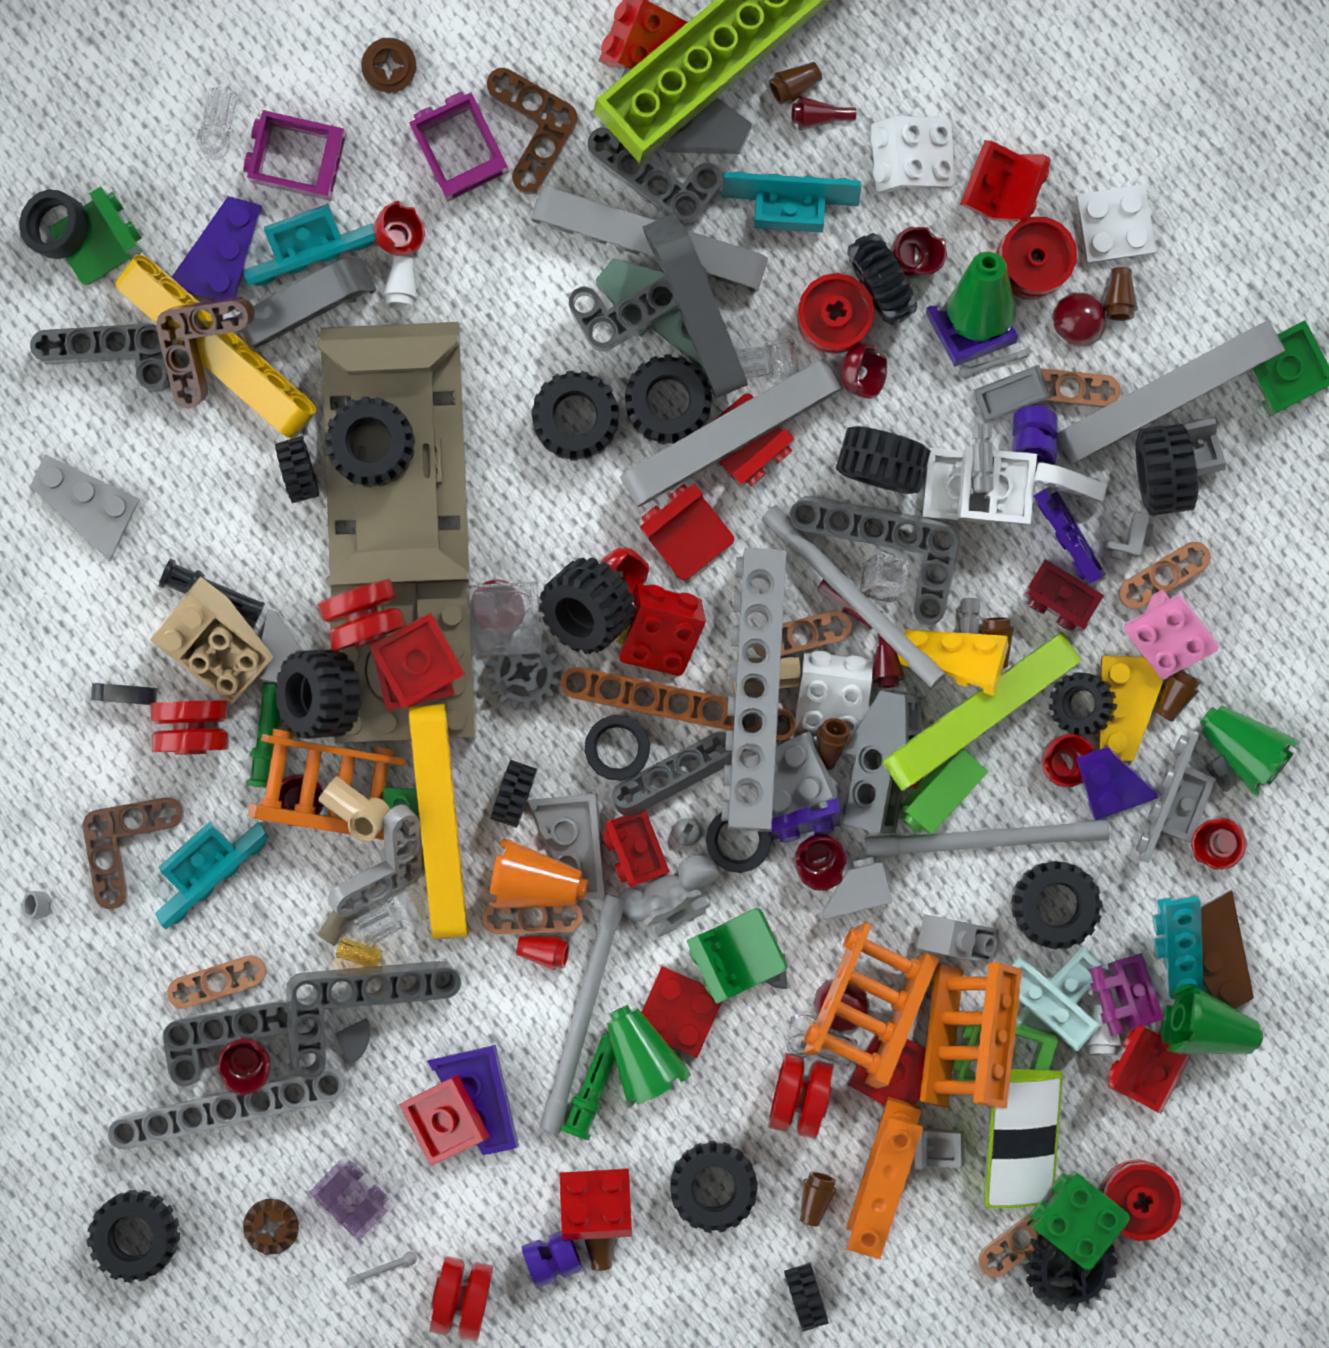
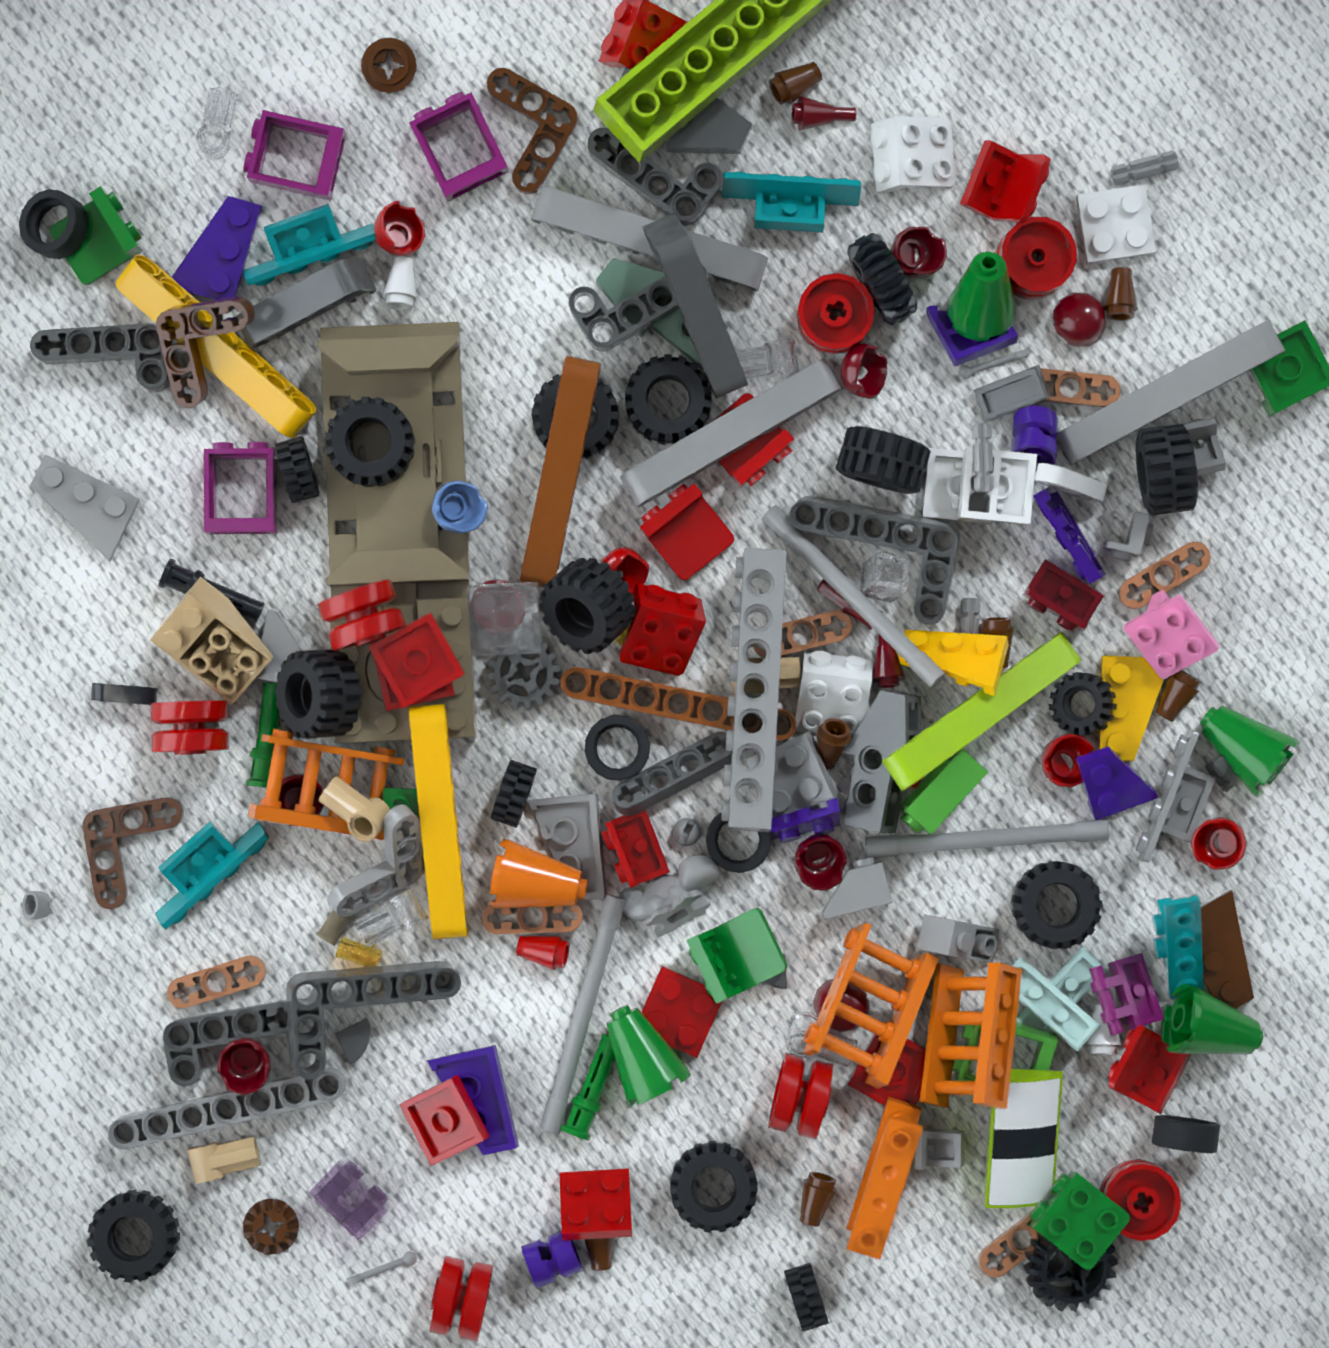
(217, 1159): none -> tan piece
(226, 451): none -> magenta window
(459, 507): none -> medium blue hair
(560, 470): none -> dark orange beam
(1144, 167): none -> light grey axle
(1185, 1134): none -> black tyre

